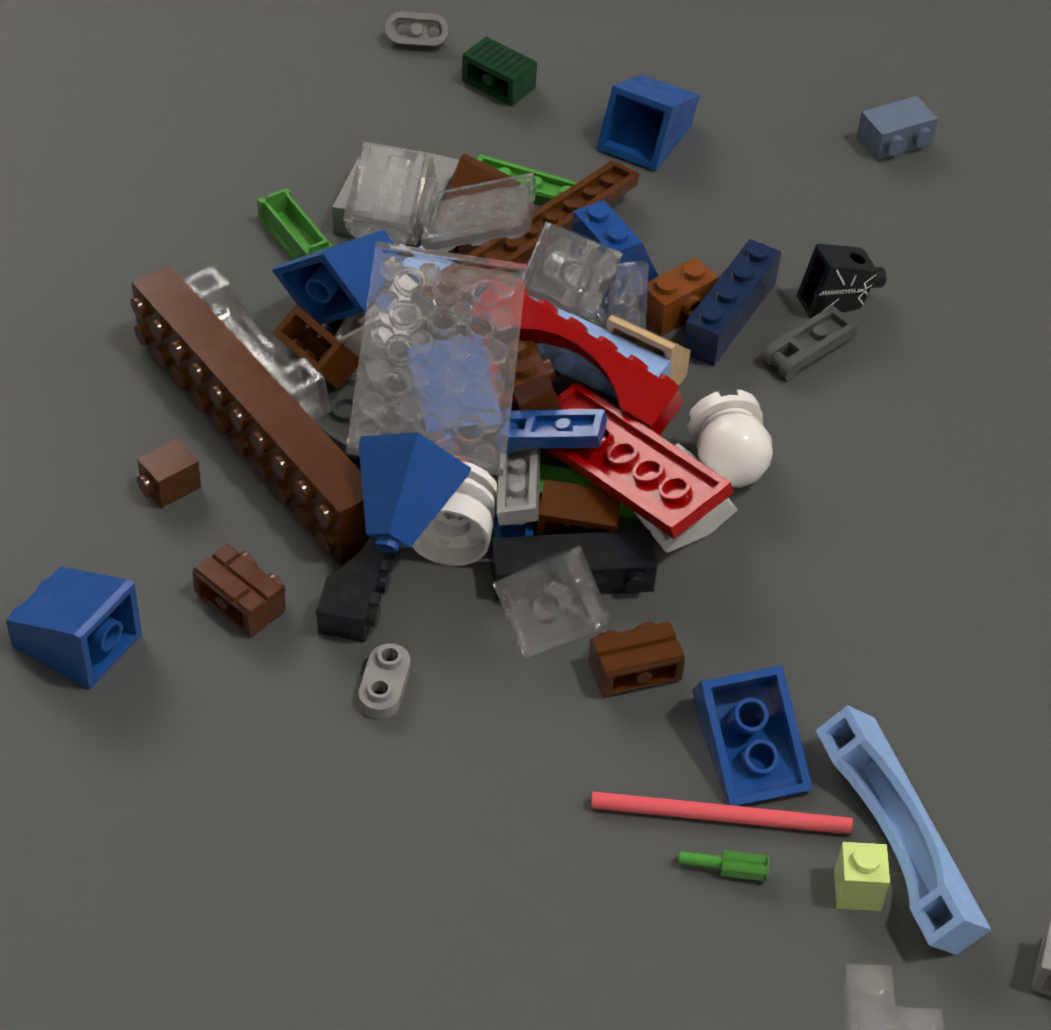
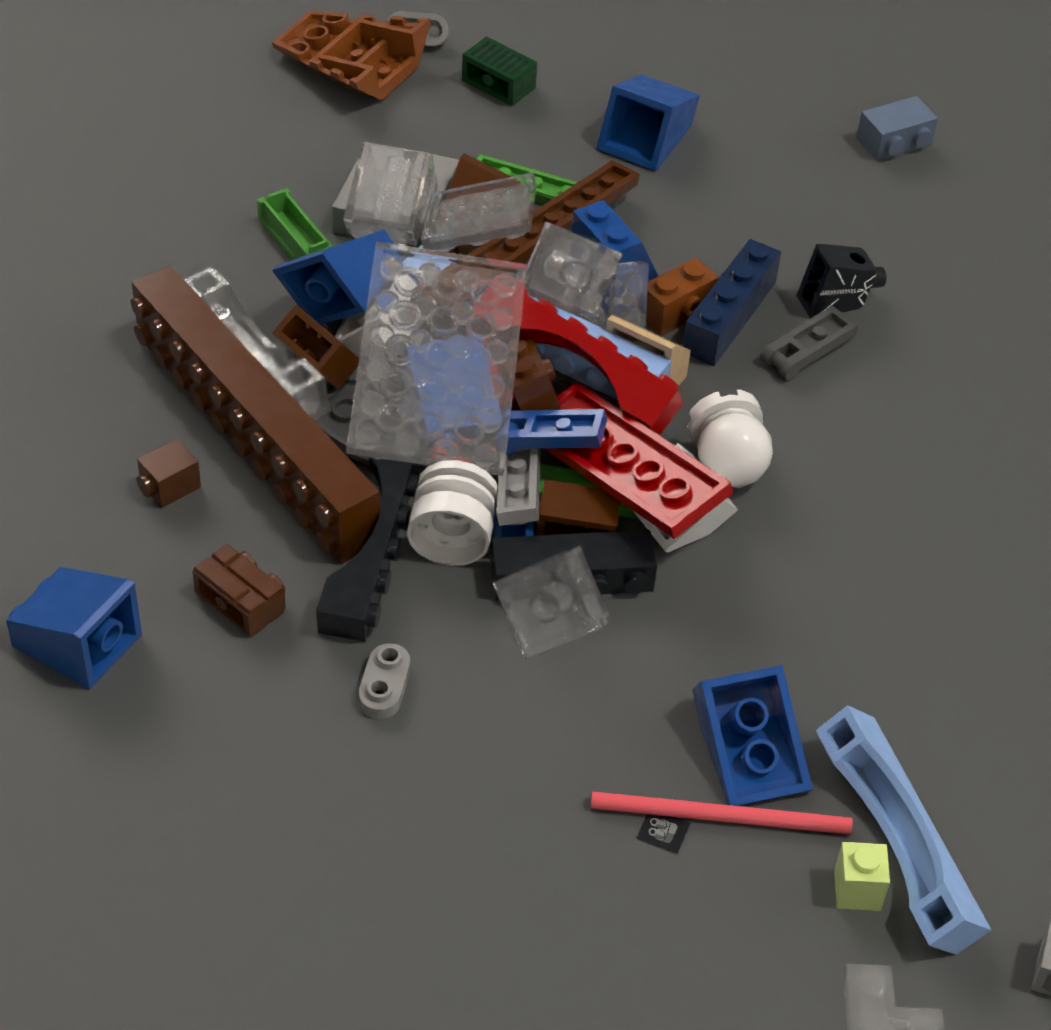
(356, 52): none -> dark orange wedge
(405, 486): blue slope -> none
(636, 658): reddish brown brick -> none
(664, 832): none -> black sticker
(732, 863): bright green axle -> none

